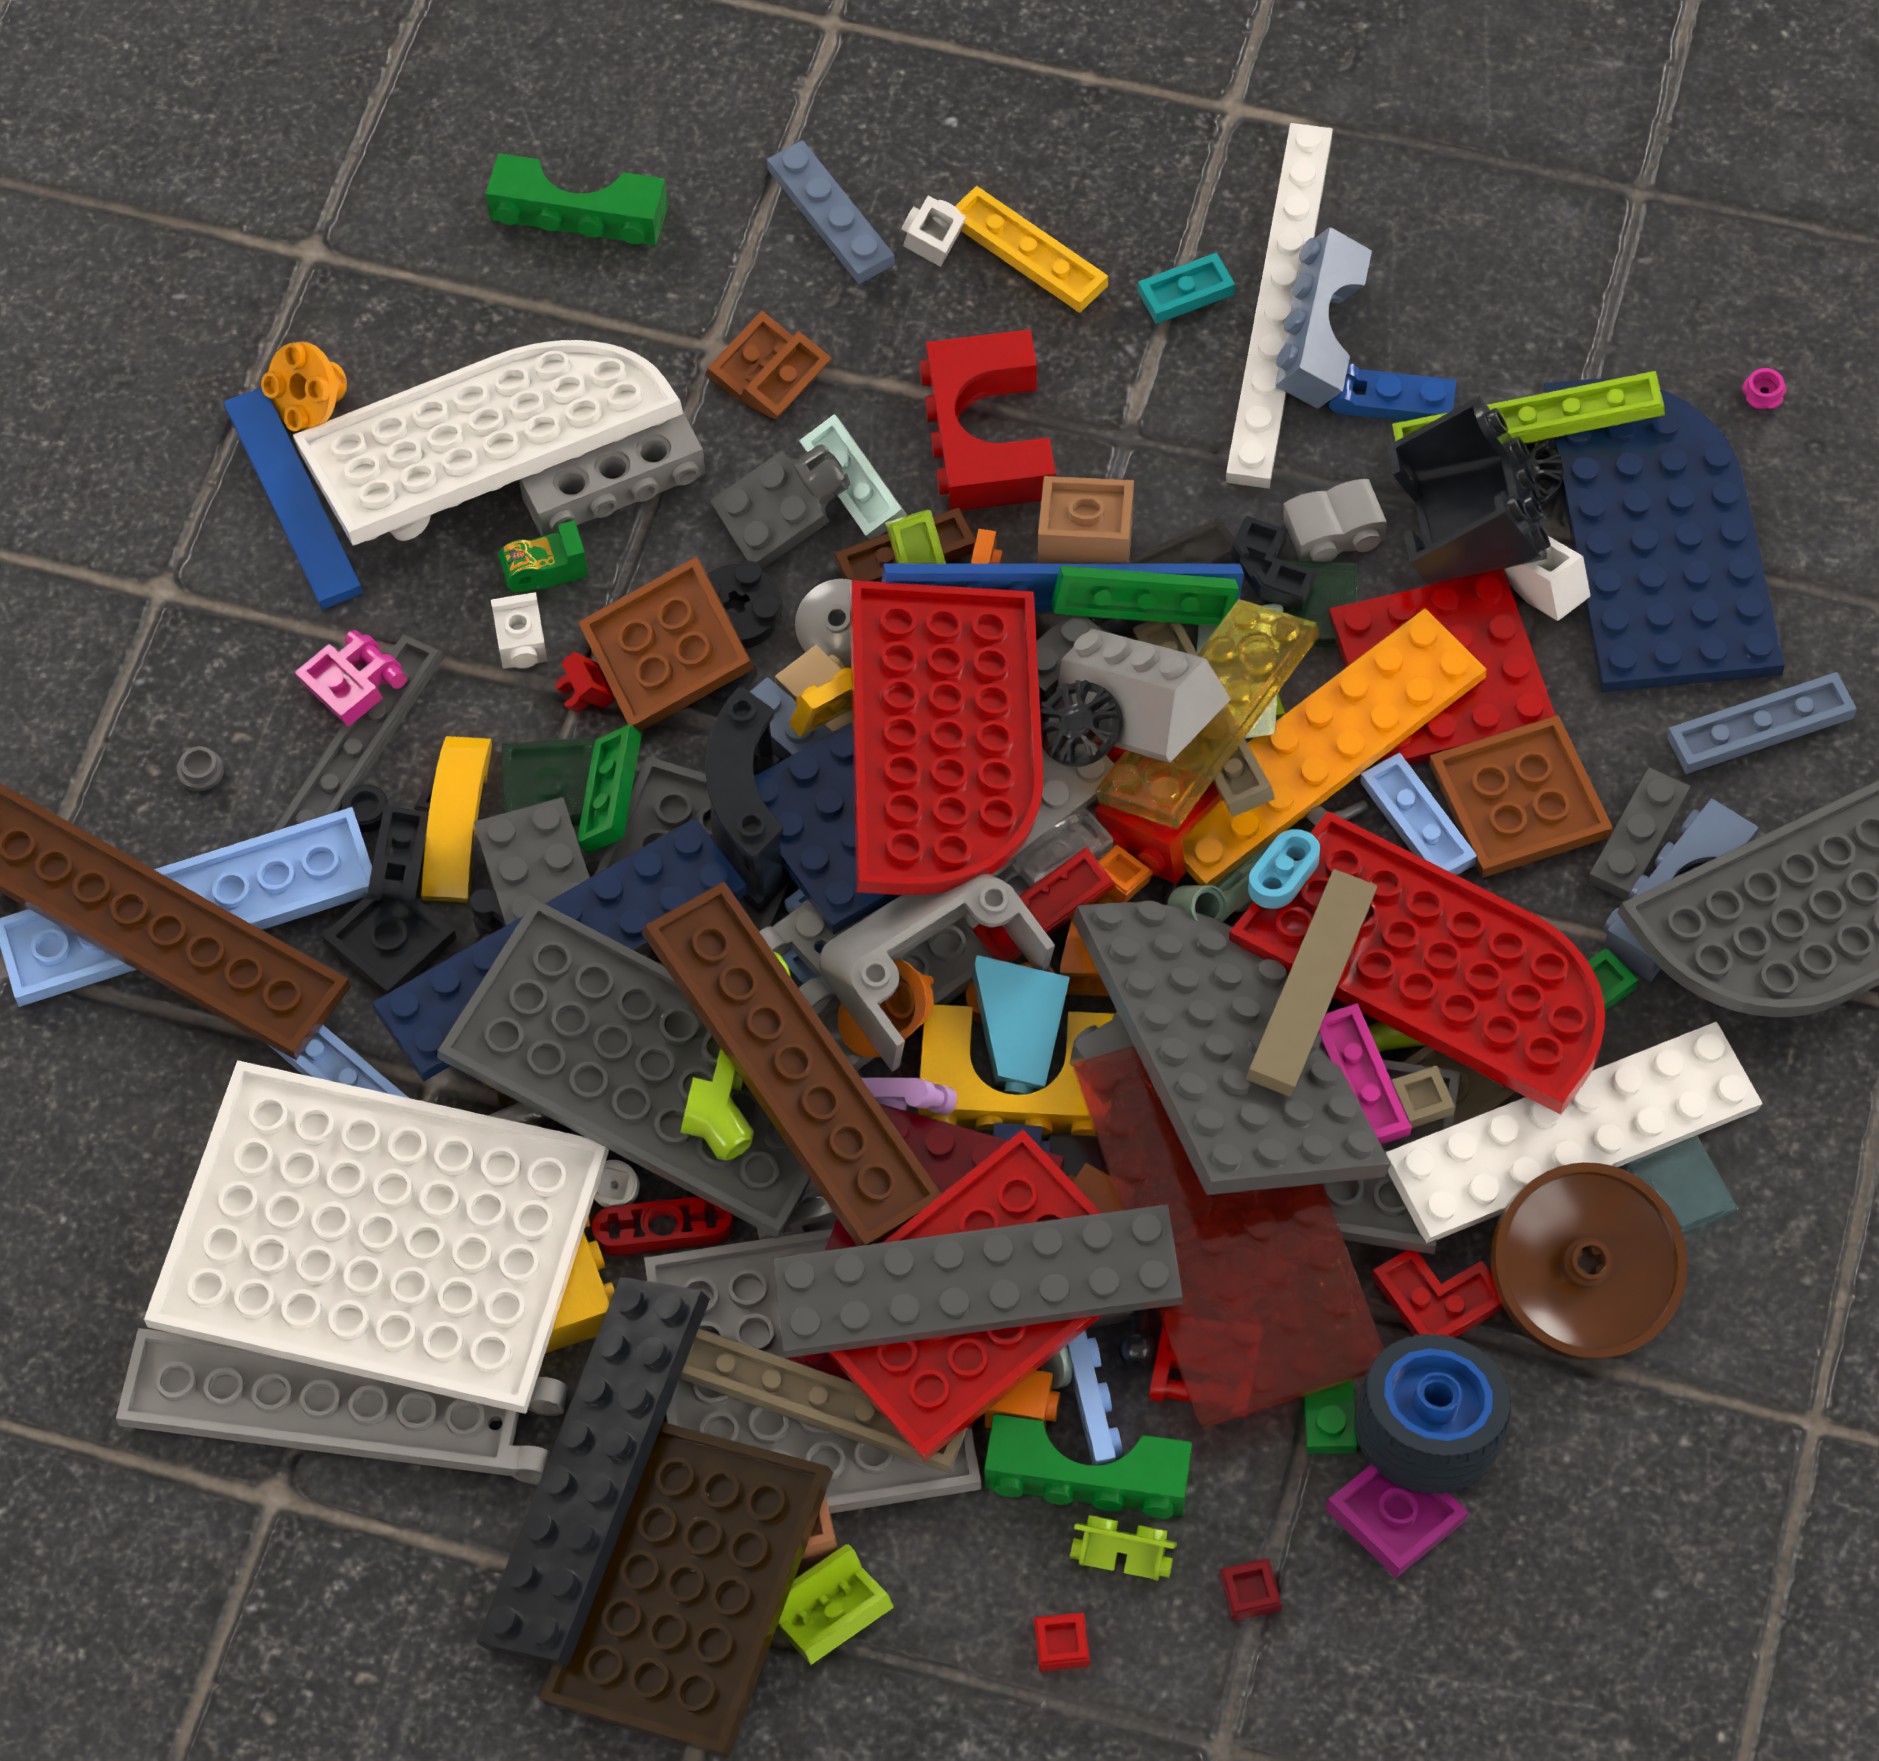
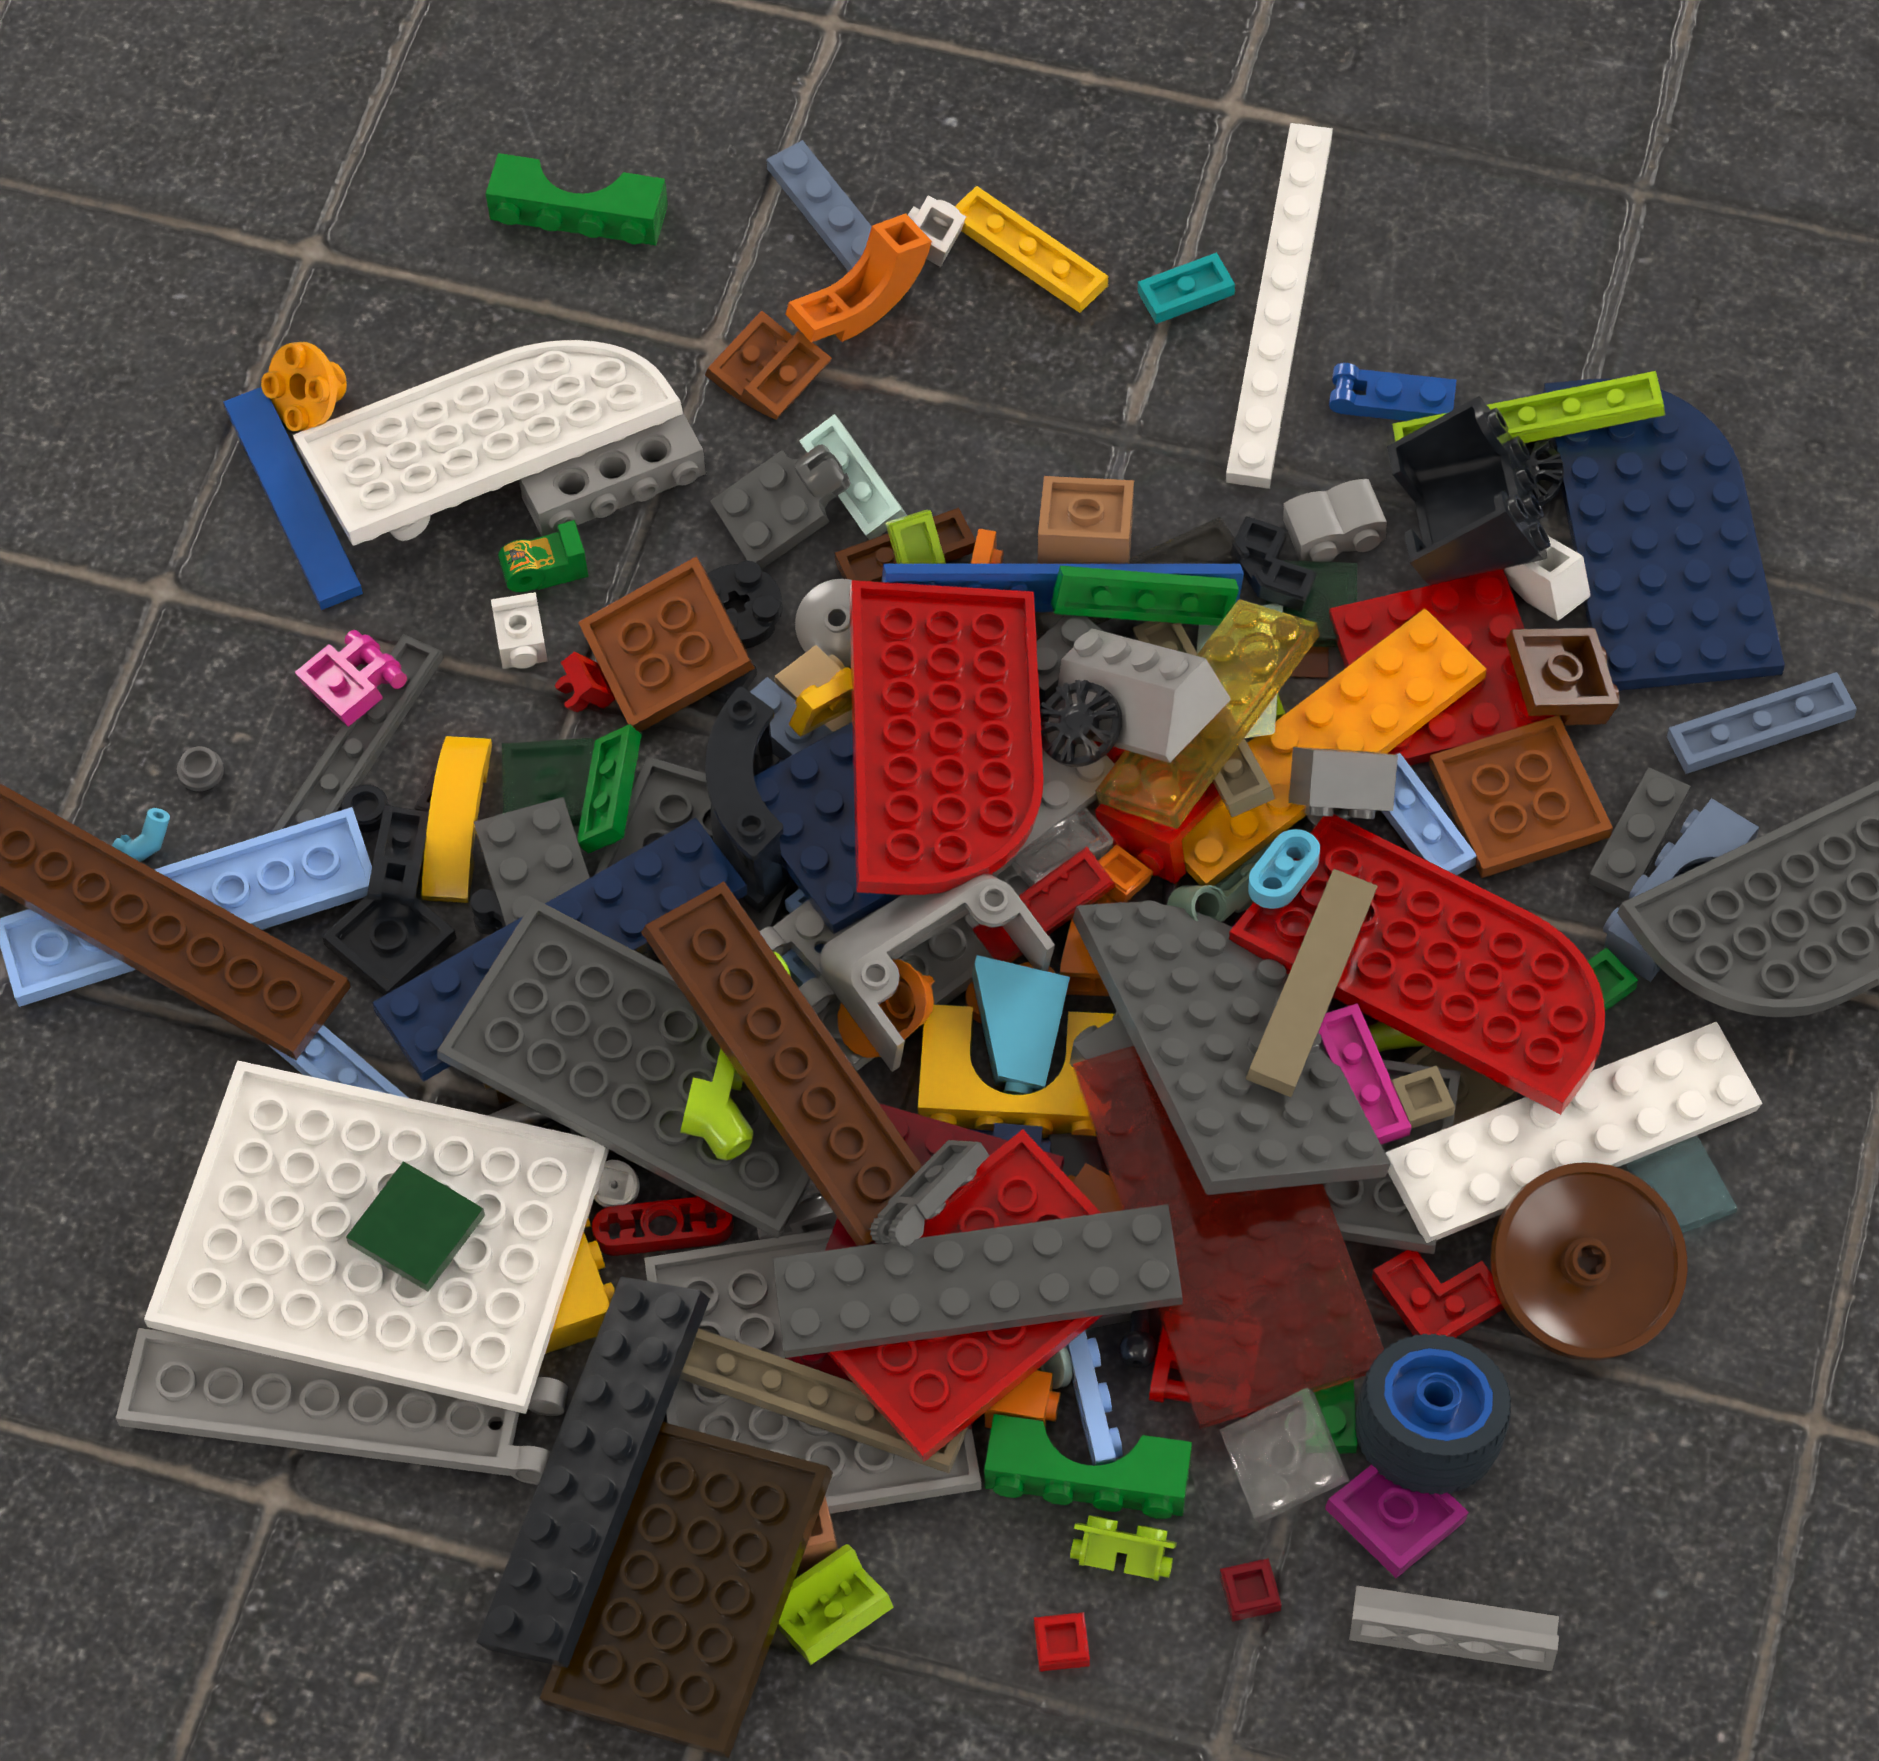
(150, 838): none -> medium azure arm
(415, 1226): none -> dark green tile
(870, 289): none -> orange arch
(912, 1092): lavender plate -> none
(926, 1192): none -> dark grey hinge
(975, 470): red arch -> none
(1284, 1455): none -> clear plate
(1312, 359): arch -> none
(1313, 664): none -> reddish brown sticker
(1342, 780): none -> brick
(1454, 1628): none -> light grey fence
(1563, 674): none -> reddish brown plate
(1764, 380): dark pink plate -> none

